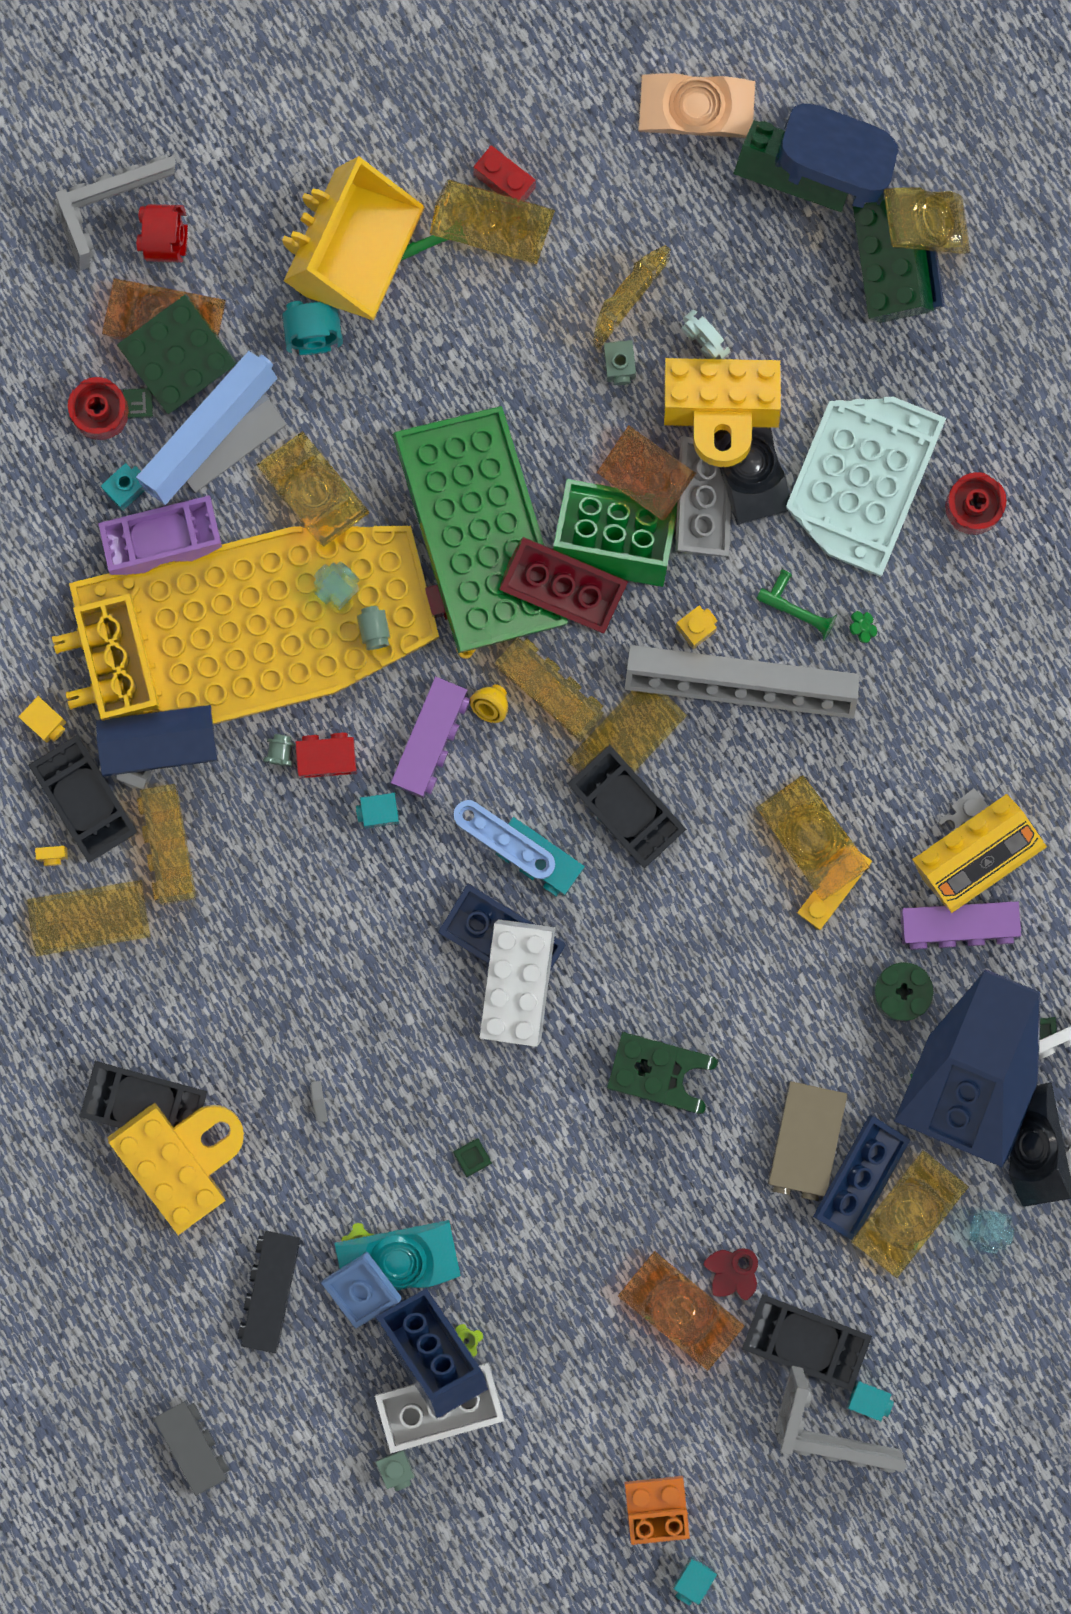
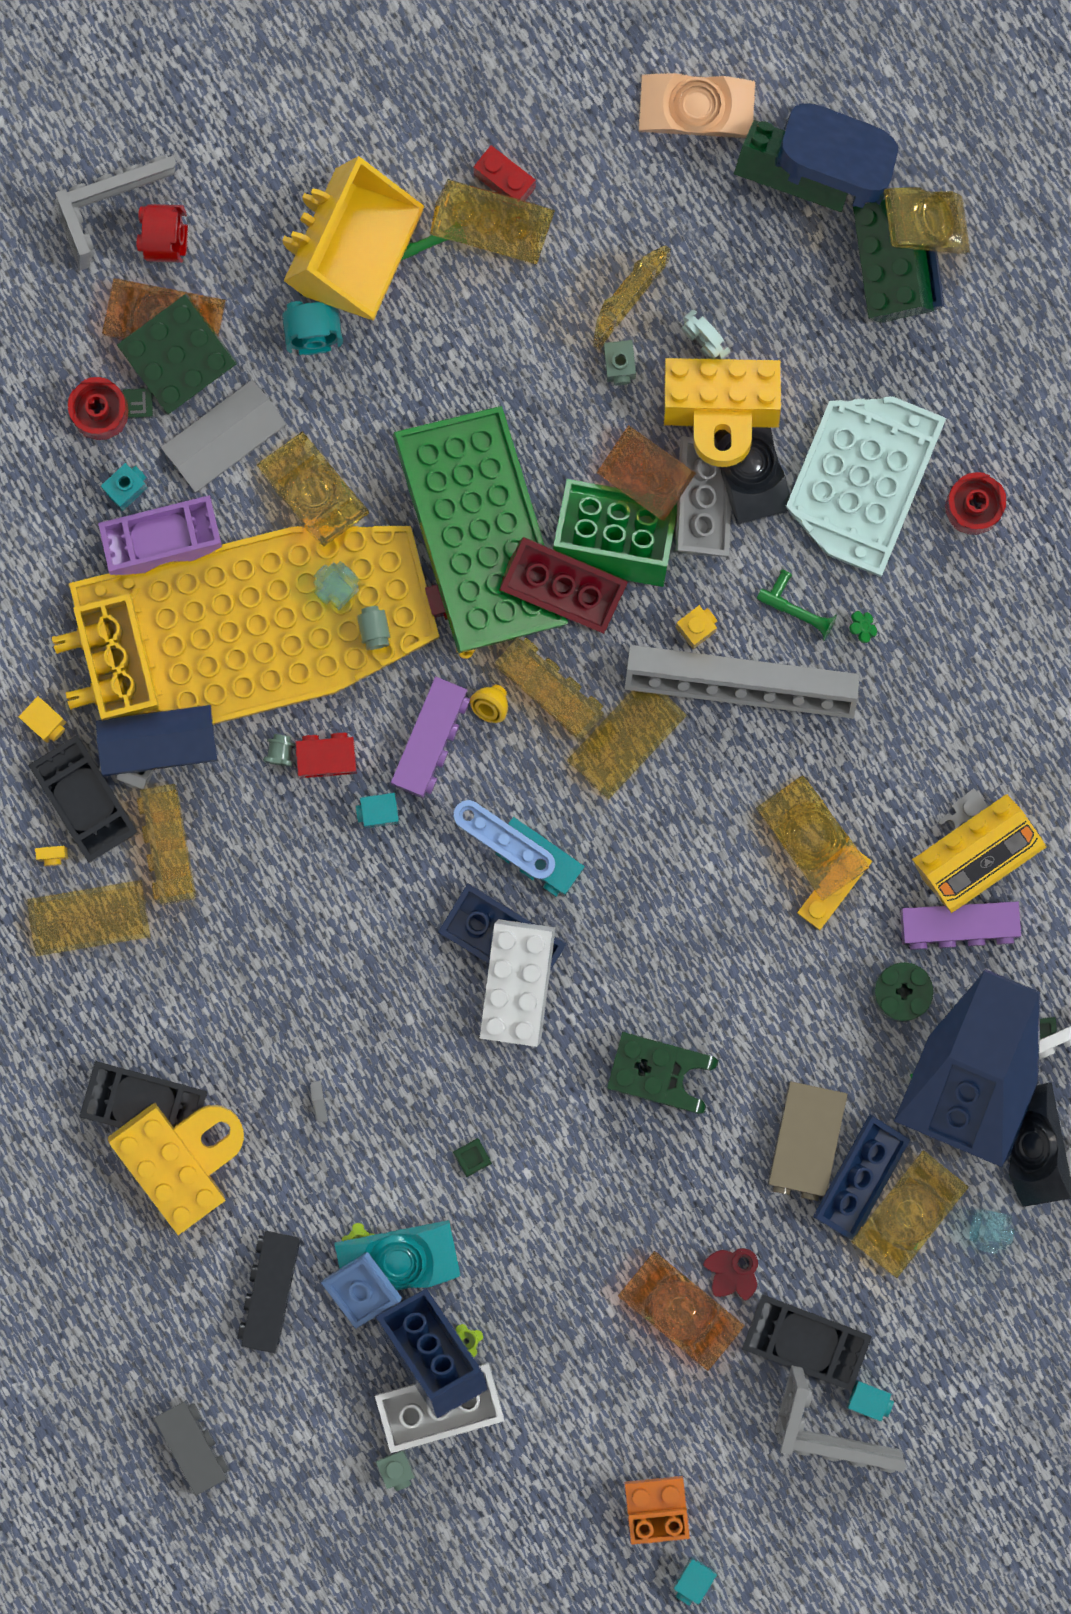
(207, 427): light blue brick -> none
(626, 806): black slope -> none

